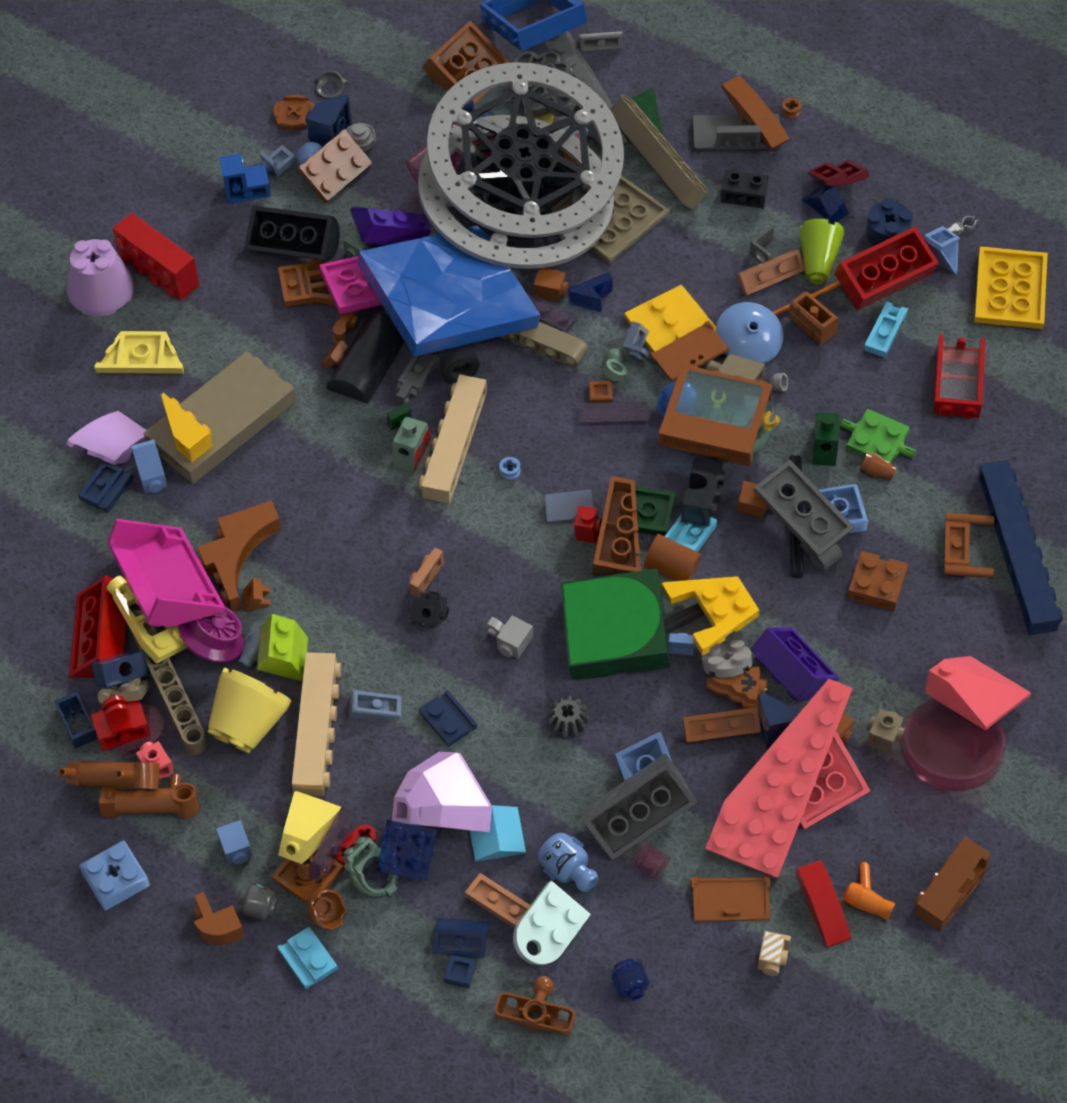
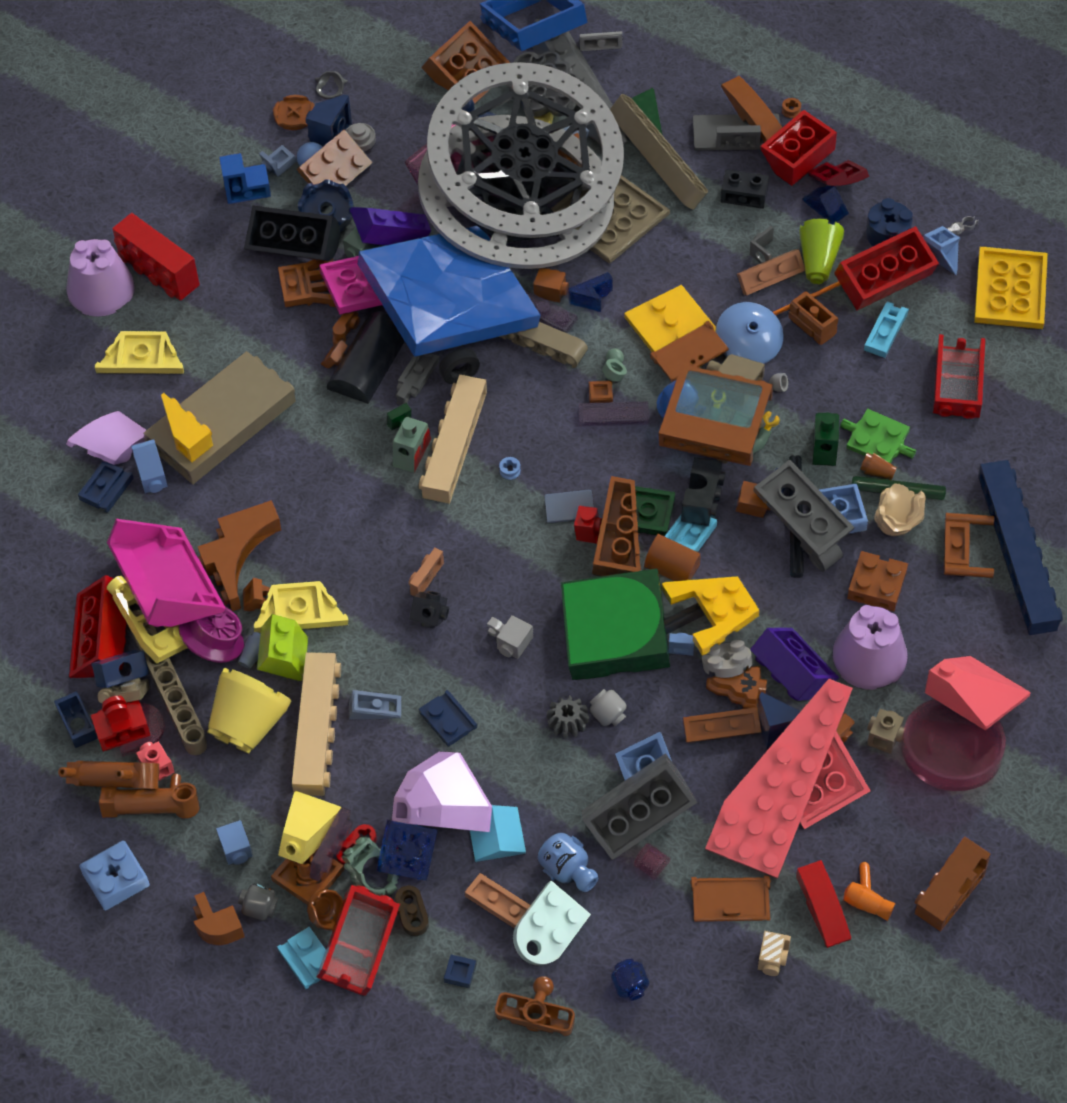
(303, 602): none -> light yellow wing
(331, 194): none -> dark blue plate
(358, 940): none -> door
(412, 912): none -> dark brown plate
(460, 937): dark blue panel -> none
(608, 708): none -> light grey head
(635, 340): sand blue bracket -> none
(799, 147): none -> red slope
(870, 649): none -> lavender cone
(879, 485): none -> dark green axle
(899, 510): none -> tan hair

